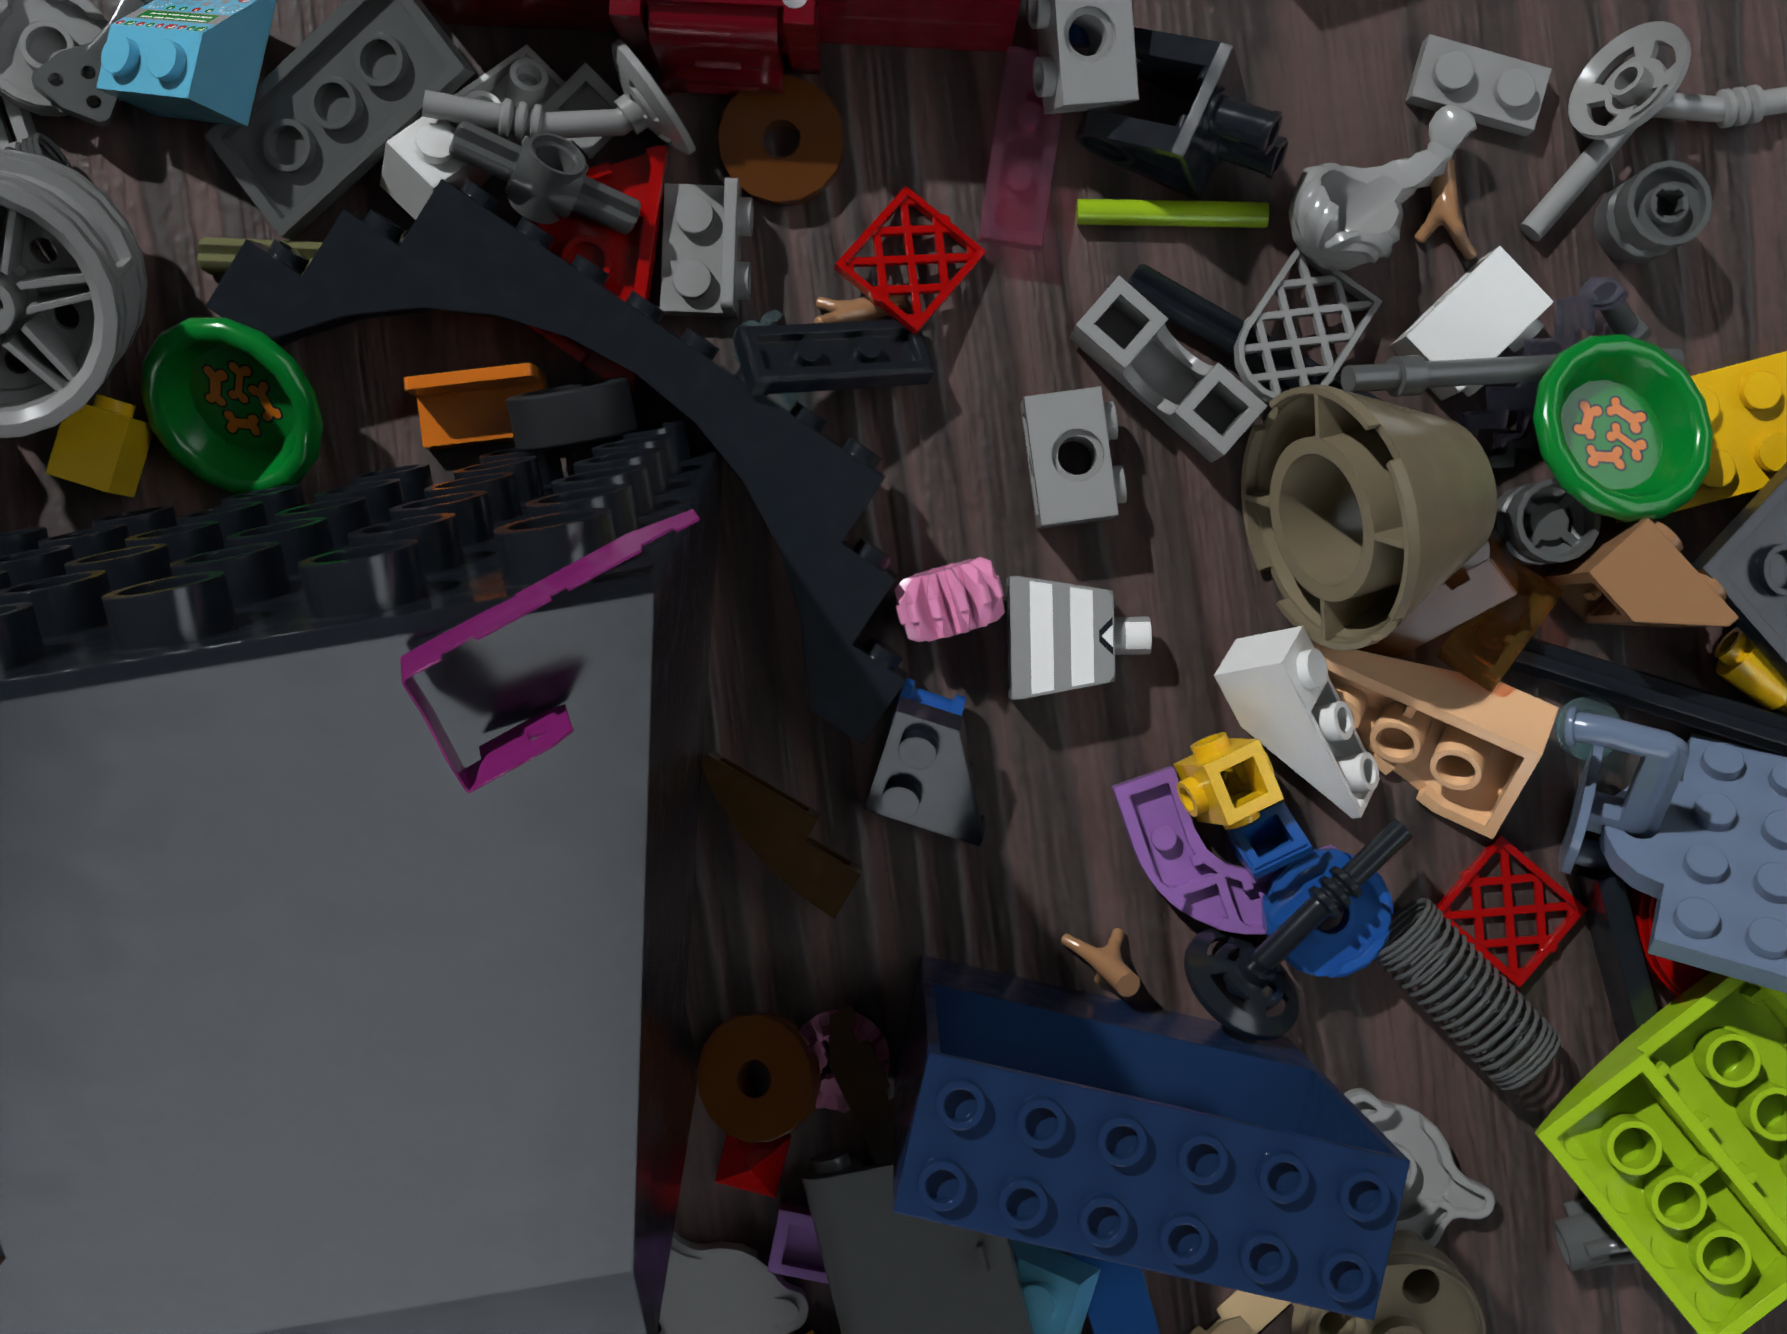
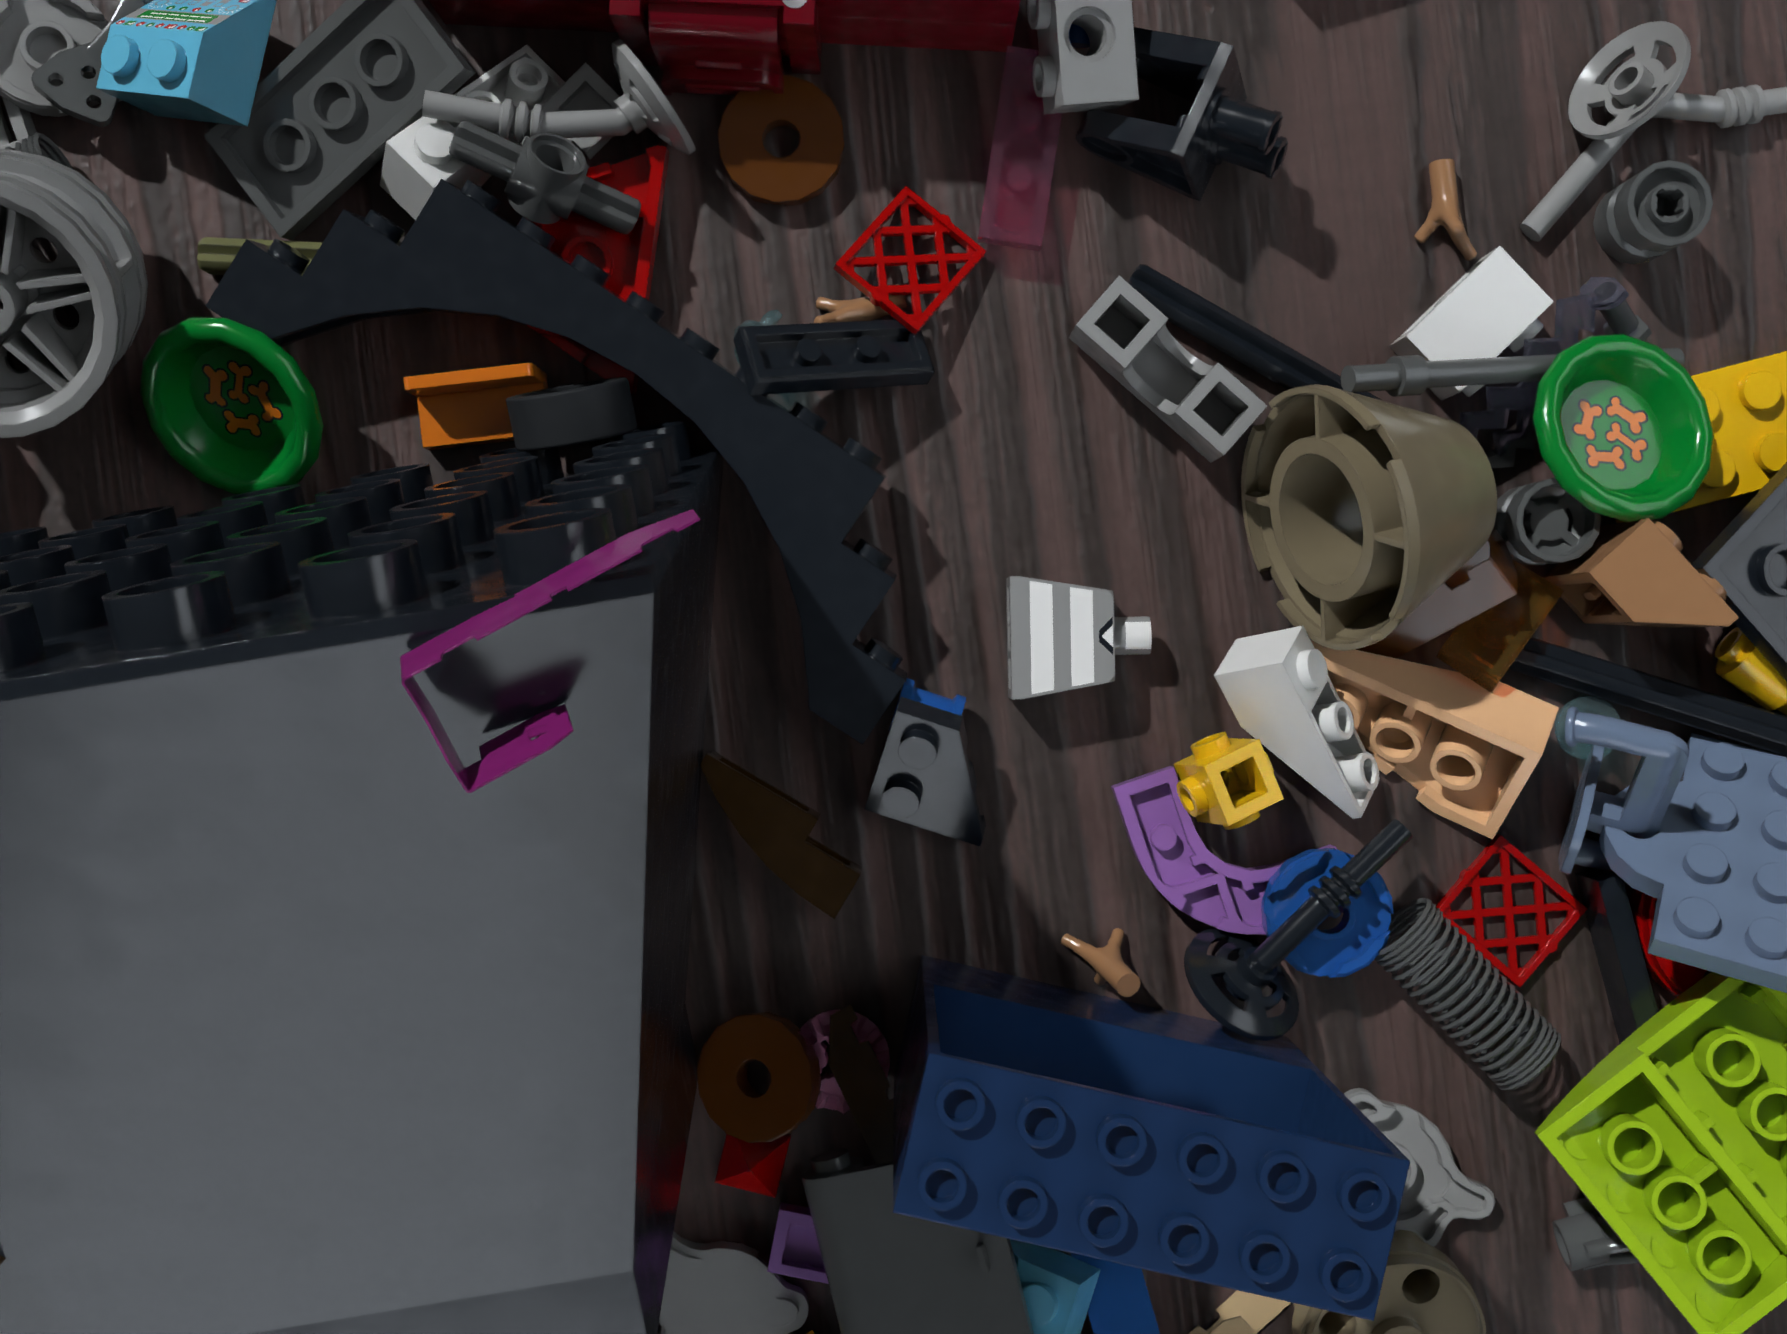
(102, 447): yellow brick -> none
(703, 249): light grey bracket -> none
(949, 600): bright pink gear -> none
(1065, 418): light grey brick -> none
(1172, 213): lime bar -> none
(1269, 841): blue slope -> none
(1340, 283): light grey window -> none
(1356, 213): light grey hair -> none
(1489, 85): light grey plate -> none

